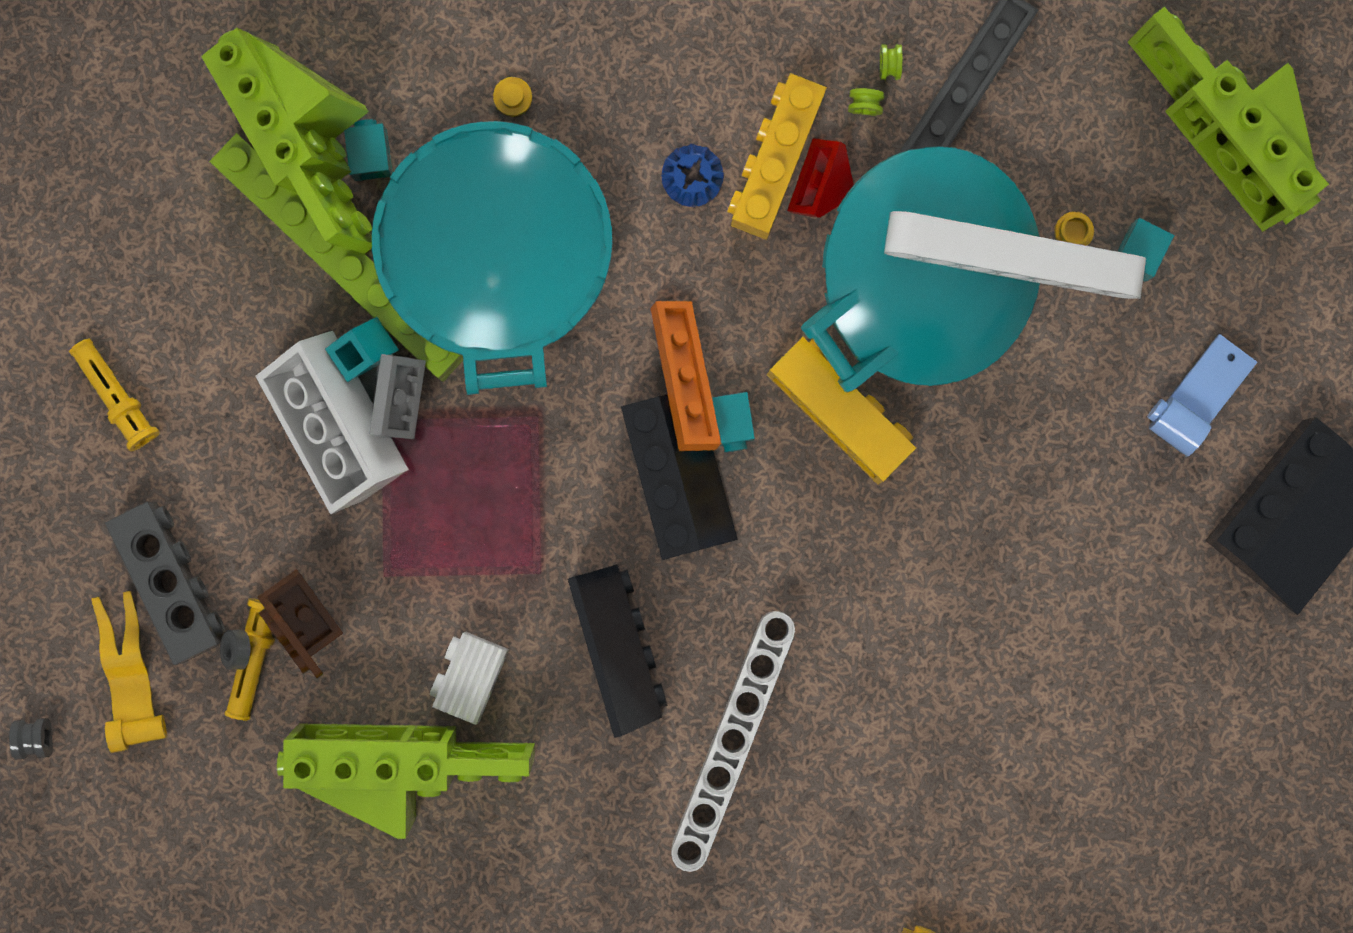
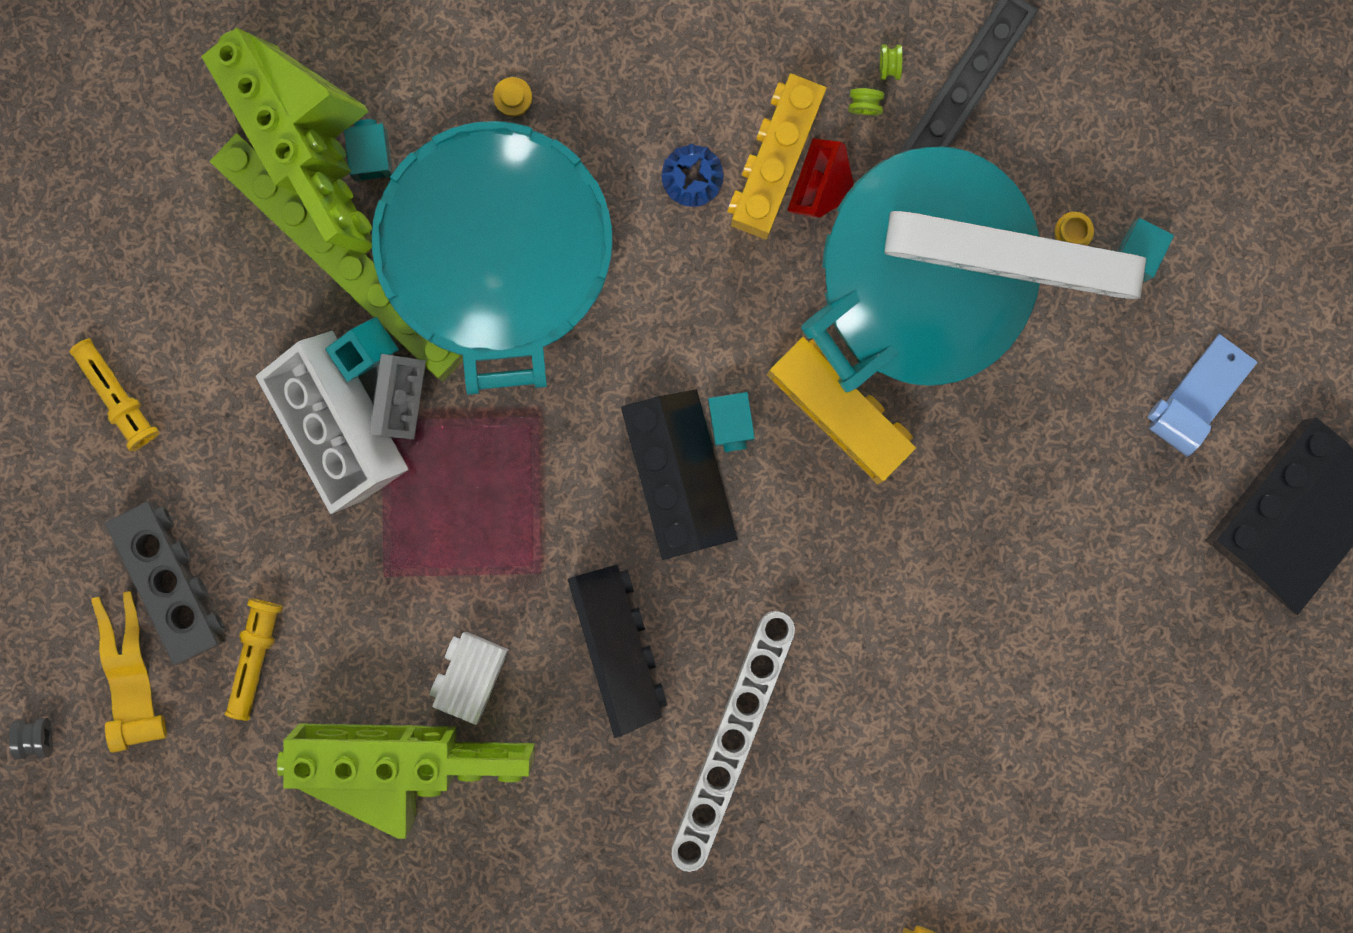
(235, 649): dark grey tile -> none
(298, 620): reddish brown bracket -> none
(685, 376): orange plate -> none
(1261, 124): lime wedge -> none

